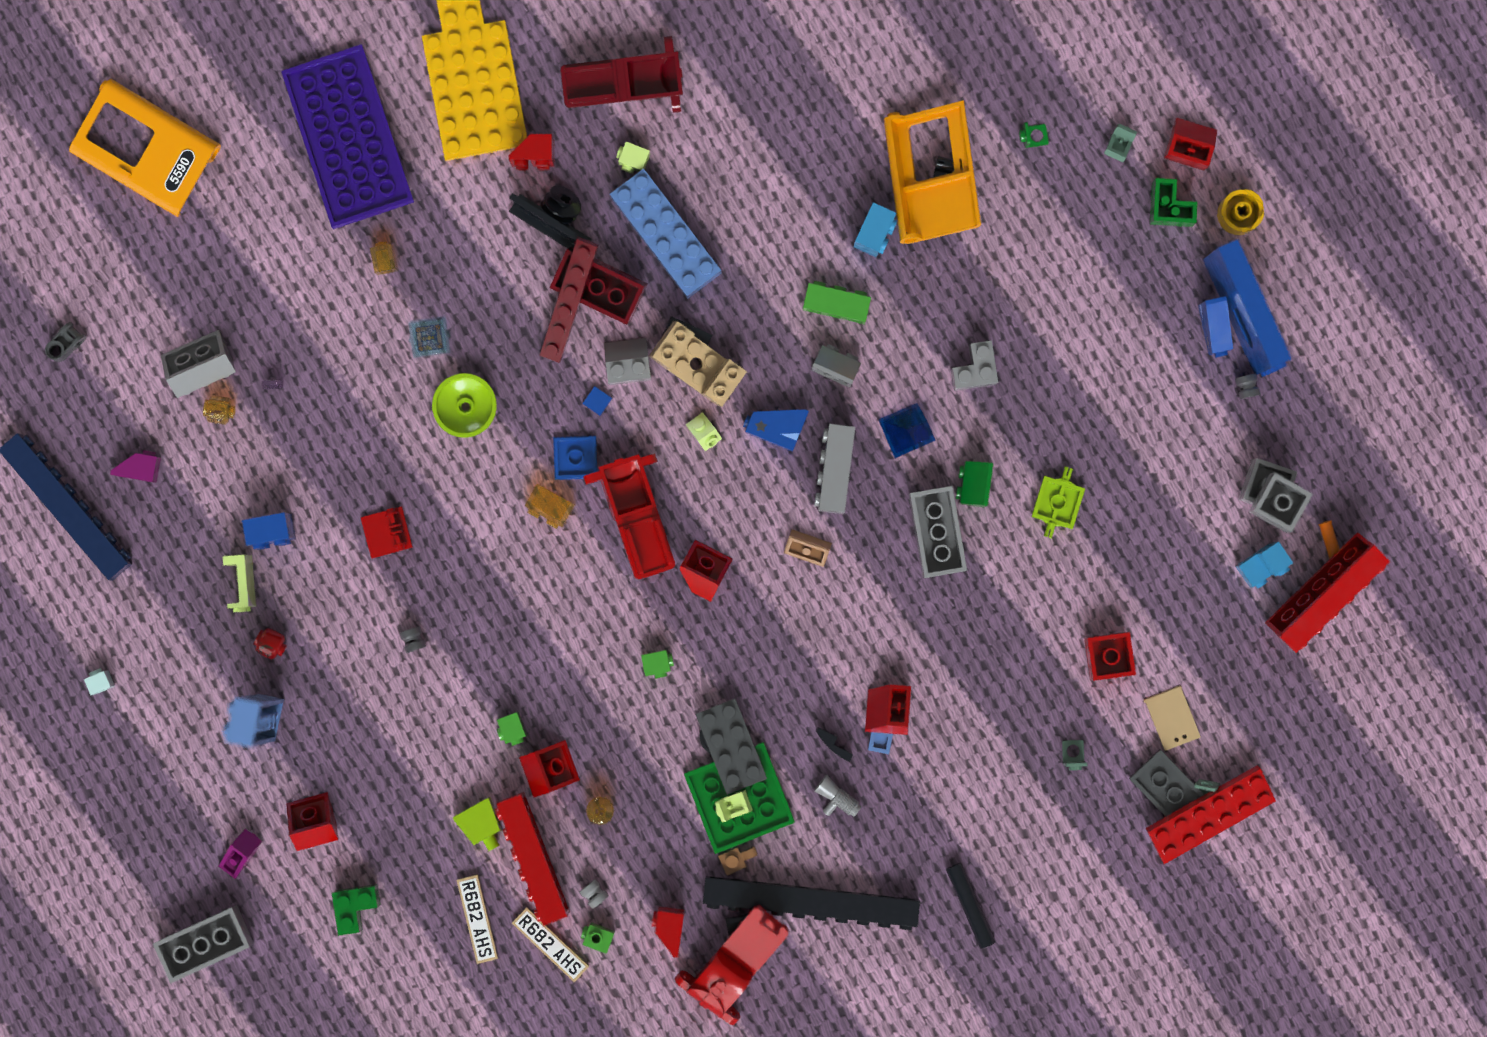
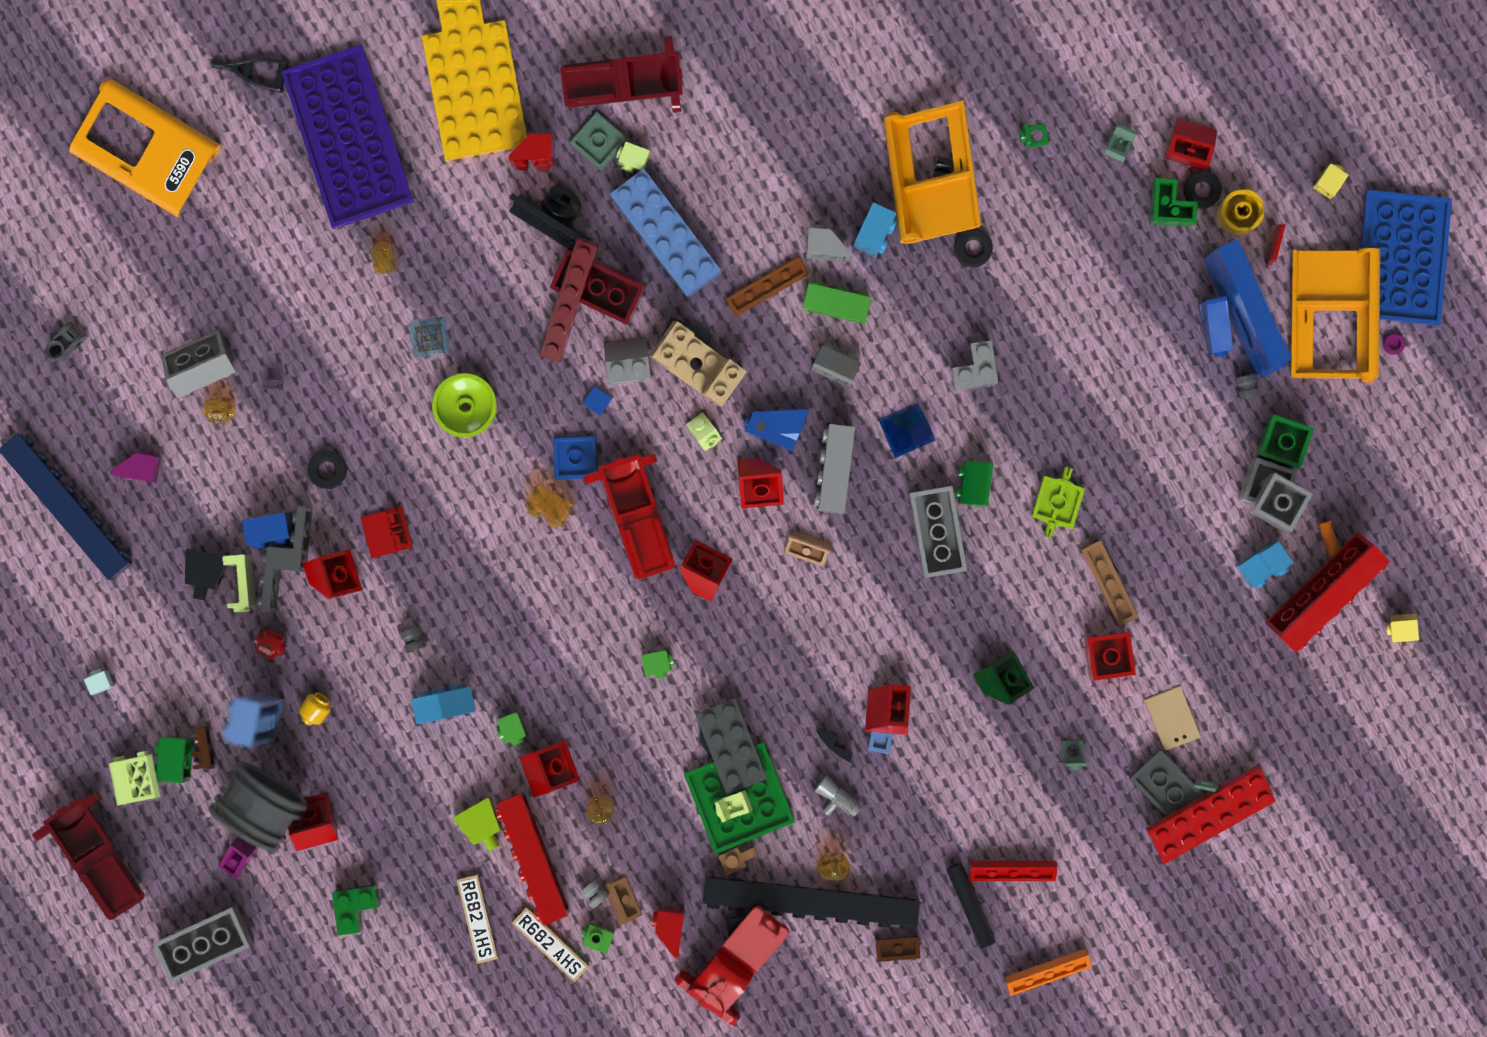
(93, 856): none -> dark red piece
(125, 780): none -> yellowish green piece
(174, 759): none -> green brick
(202, 738): none -> reddish brown plate
(203, 571): none -> black torso
(248, 64): none -> black piece
(257, 807): none -> dark grey wheel
(285, 559): none -> dark grey bracket
(314, 709): none -> yellow head
(317, 460): none -> black tyre
(333, 574): none -> red slope
(443, 704): none -> dark azure brick
(598, 141): none -> sand green tile
(622, 900): none -> medium nougat slope
(759, 483): none -> red slope
(767, 286): none -> dark orange tile
(825, 245): none -> light grey slope
(833, 866): none -> clear yellow head
(898, 948): none -> reddish brown plate
(982, 238): none -> black tyre
(1004, 679): none -> dark green slope
(1013, 870): none -> red plate
(1048, 972): none -> orange plate
(1109, 583): none -> medium nougat plate
(1203, 176): none -> black tyre
(1275, 244): none -> red piece
(1284, 442): none -> green brick
(1331, 180): none -> light yellow brick
(1336, 284): none -> light orange piece
(1393, 344): none -> magenta tile
(1403, 627): none -> light yellow brick
(1413, 253): none -> blue plate

